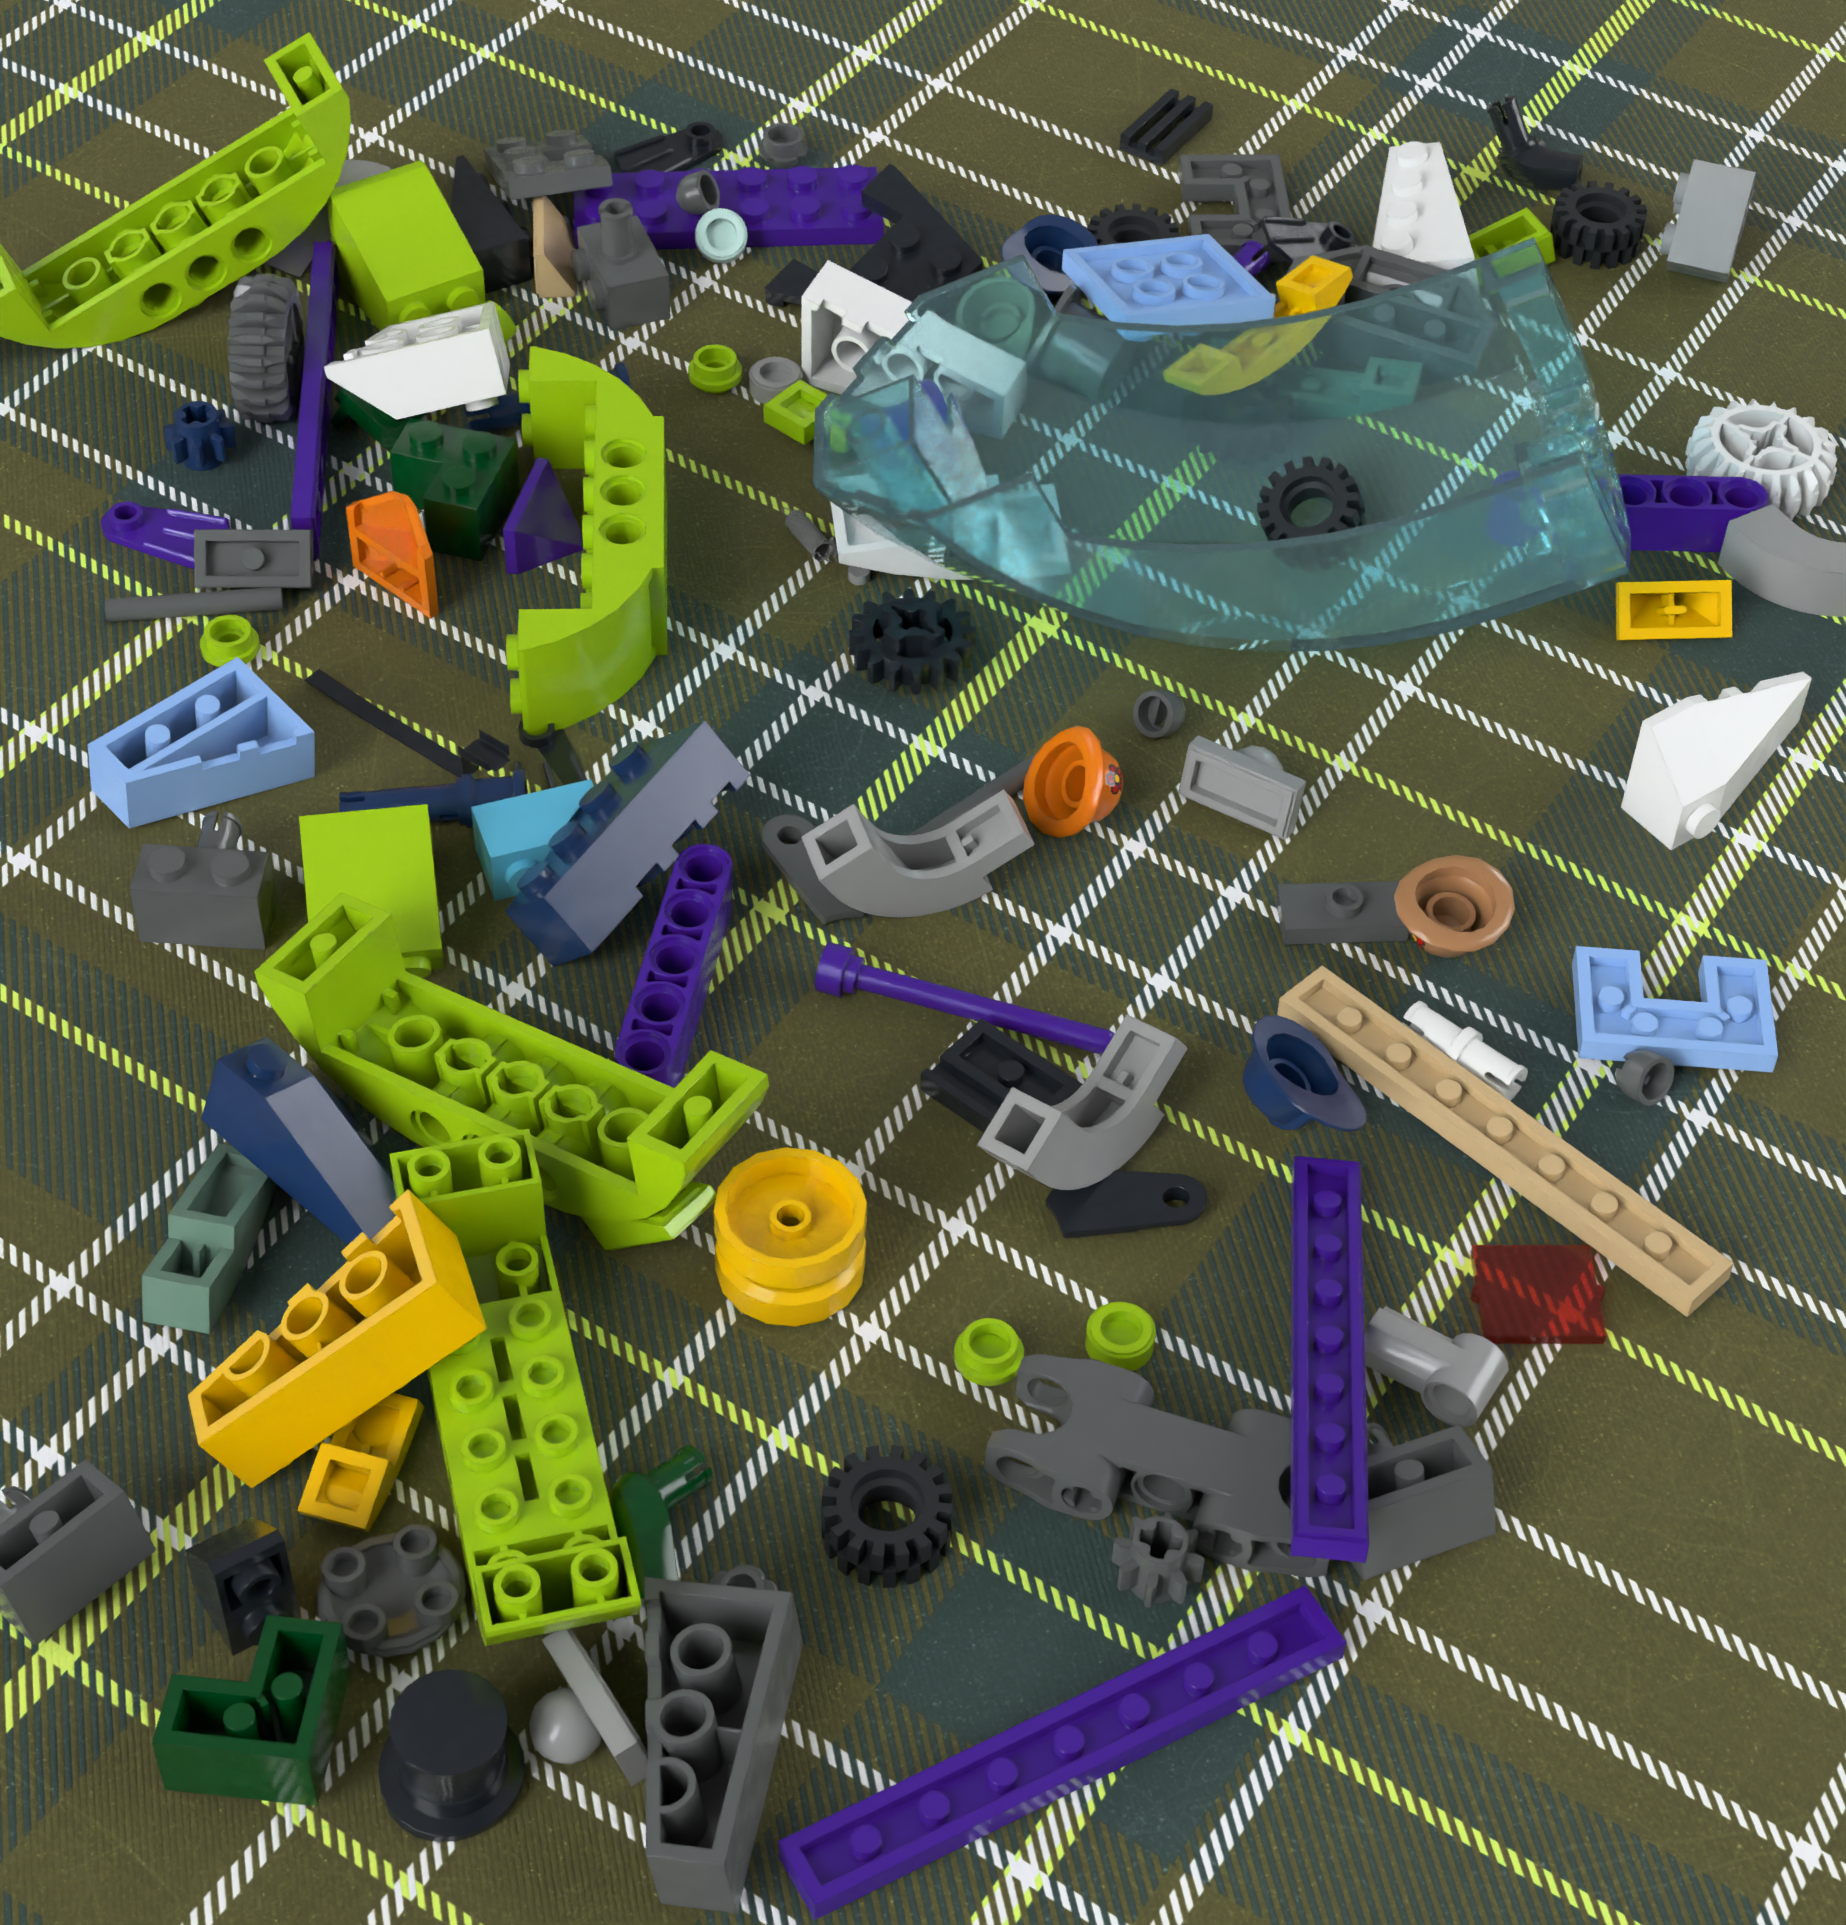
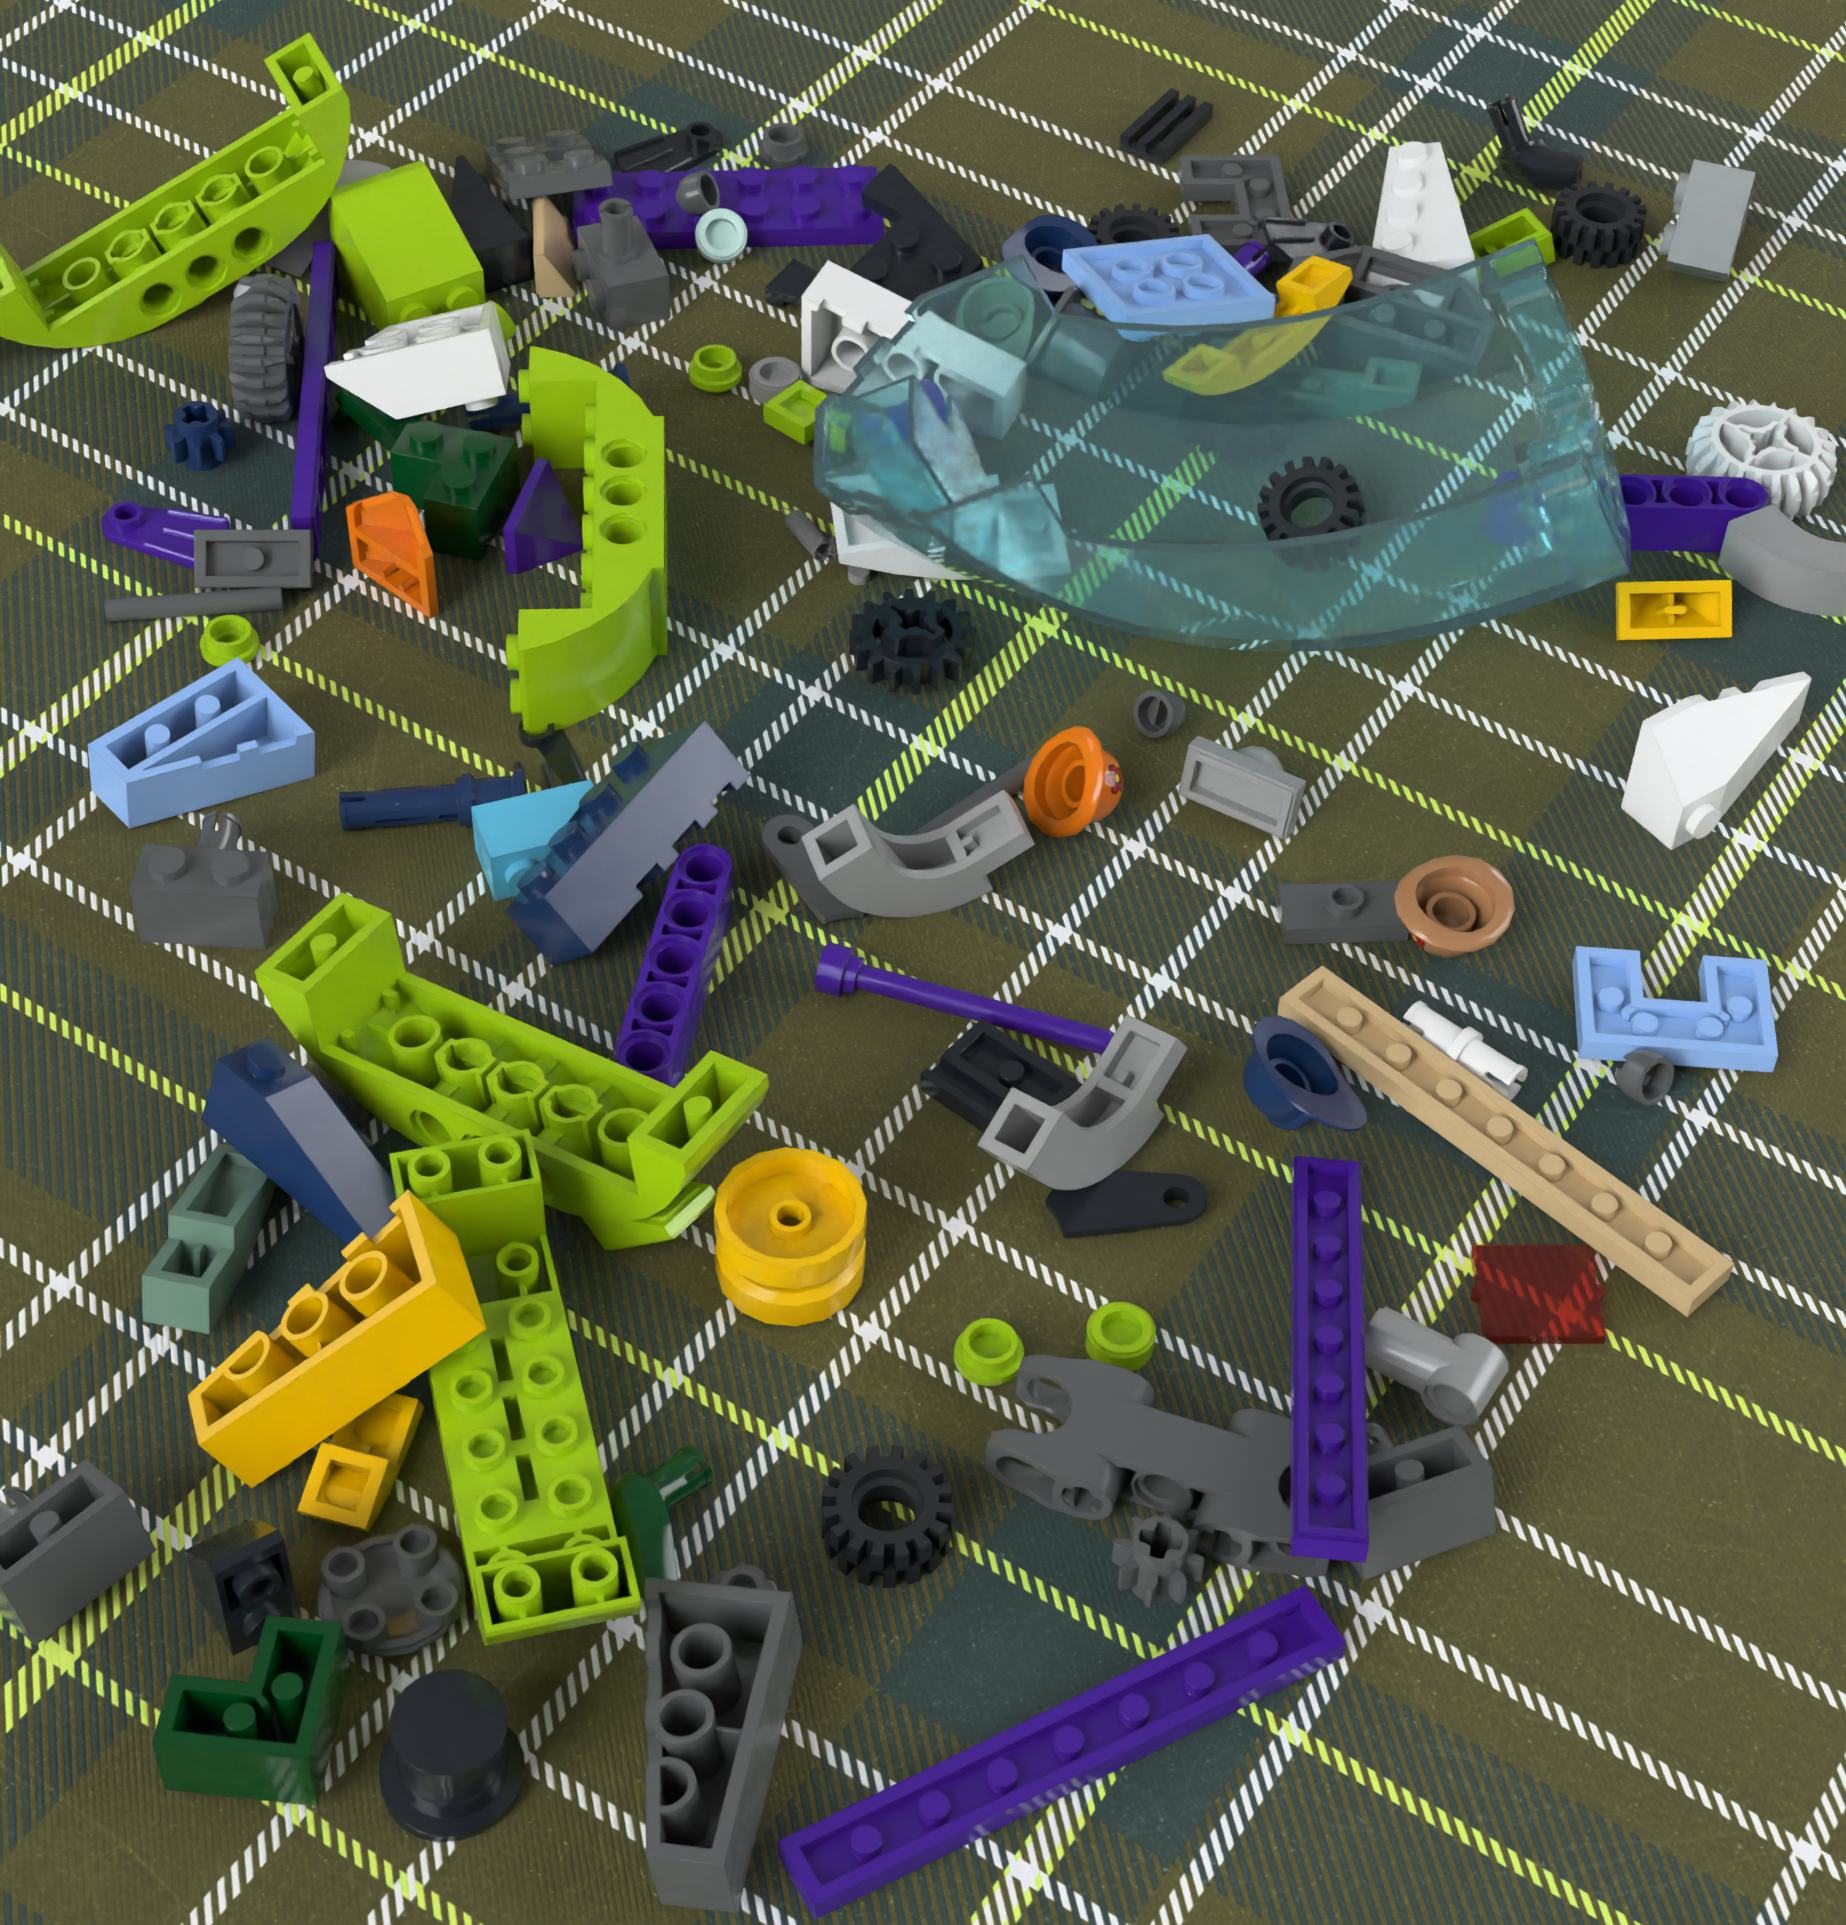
(383, 861): lime slope -> none
(483, 752): black piece -> none
(573, 1720): light grey tile -> none

